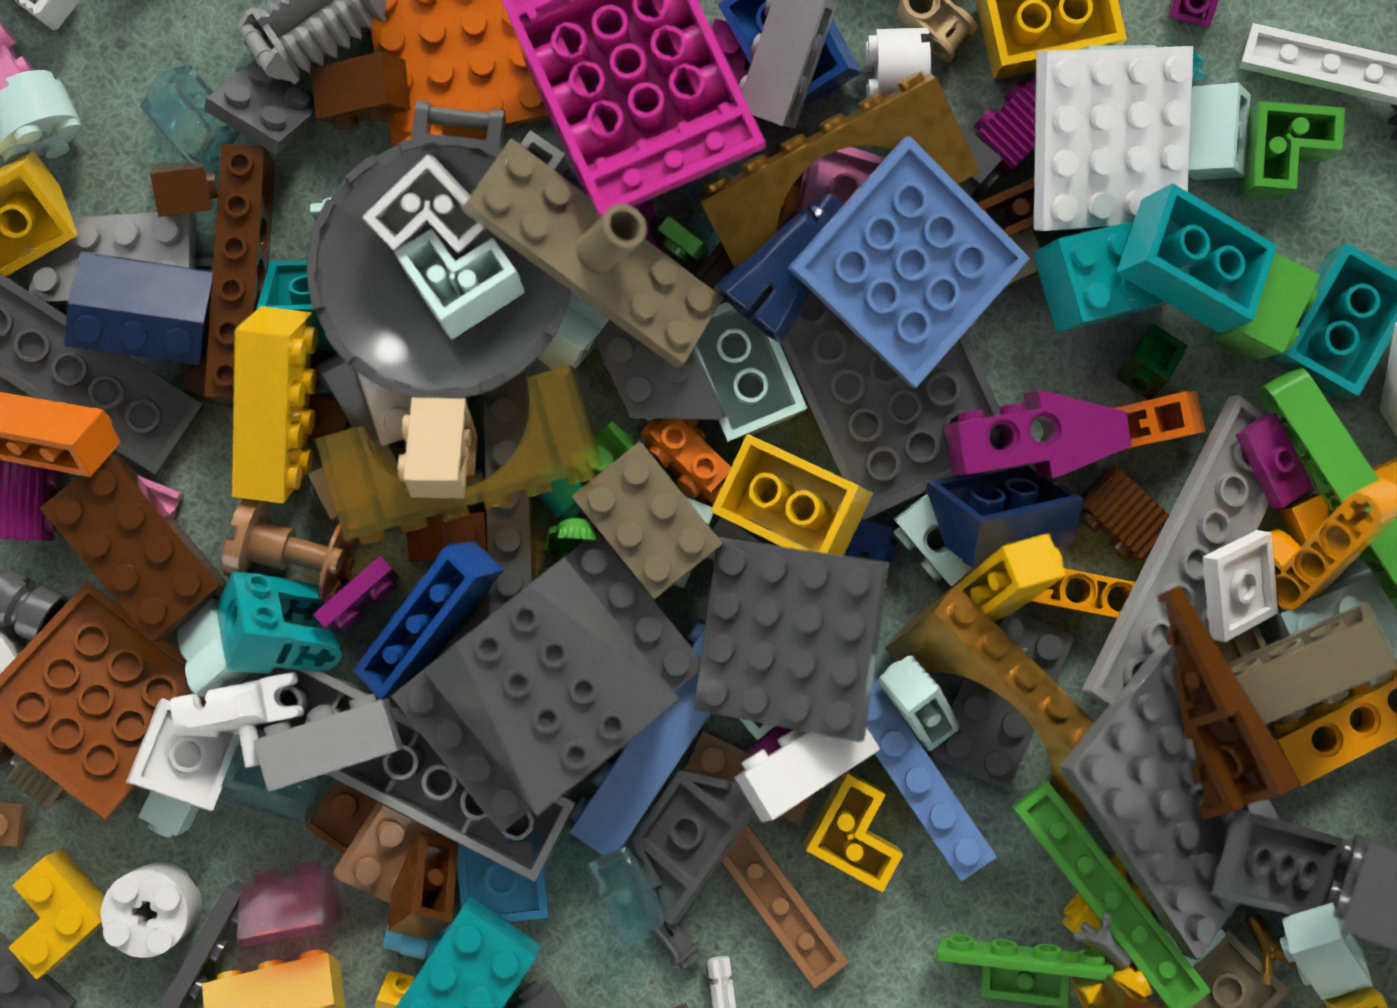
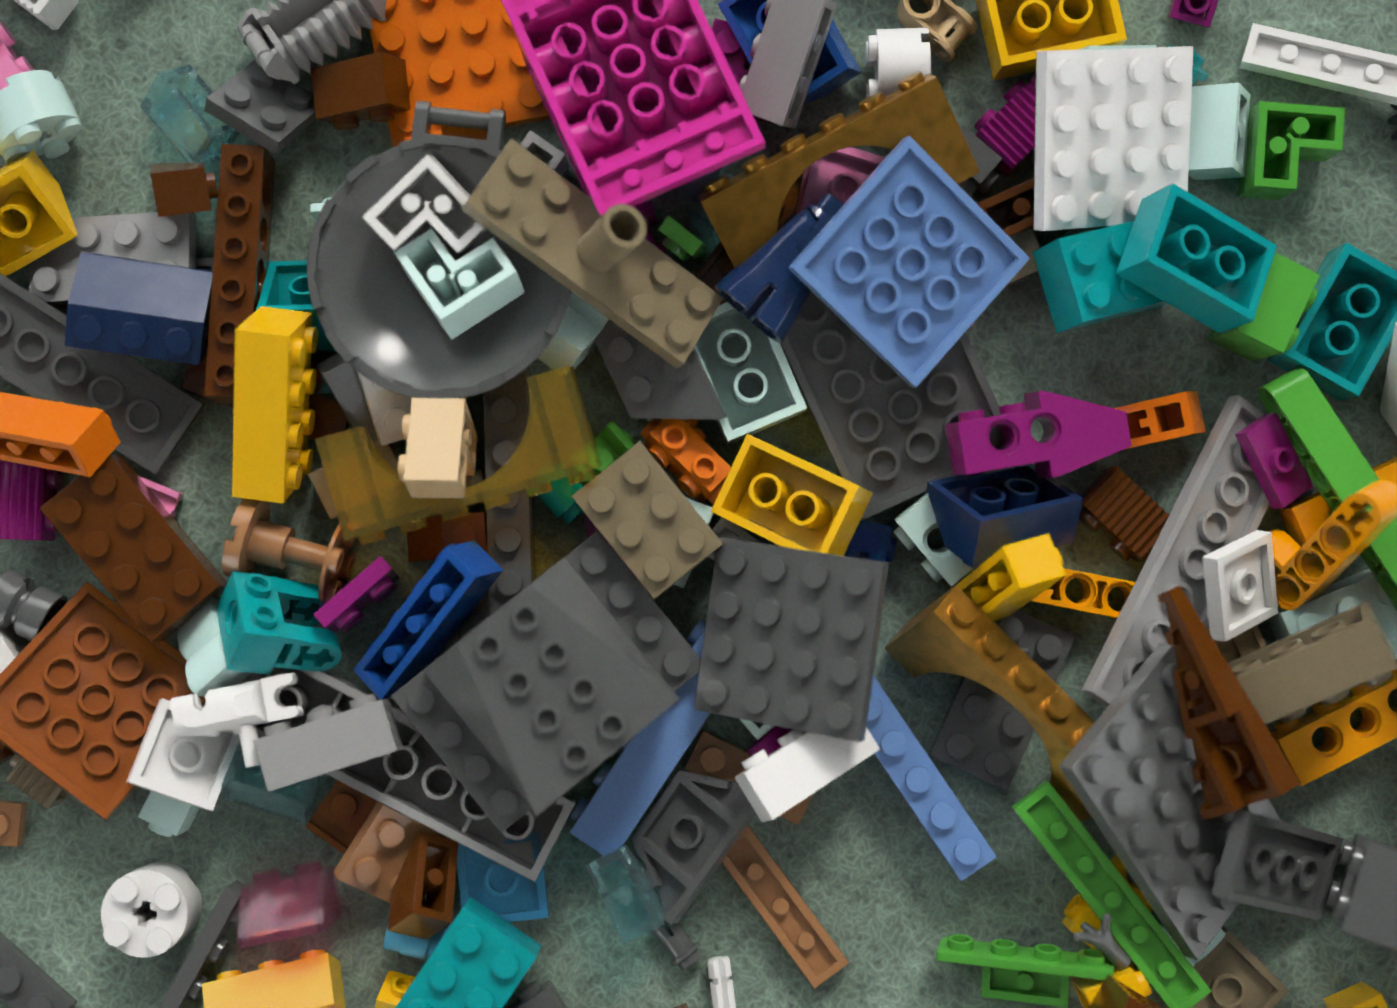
(67, 911): yellow brick -> none
(567, 536): bright green piece -> none
(842, 833): yellow brick -> none
(919, 702): light aqua brick -> none
(1152, 362): dark green bracket -> none
(1268, 947): pearl gold bar -> none
(1324, 953): light aqua brick -> none

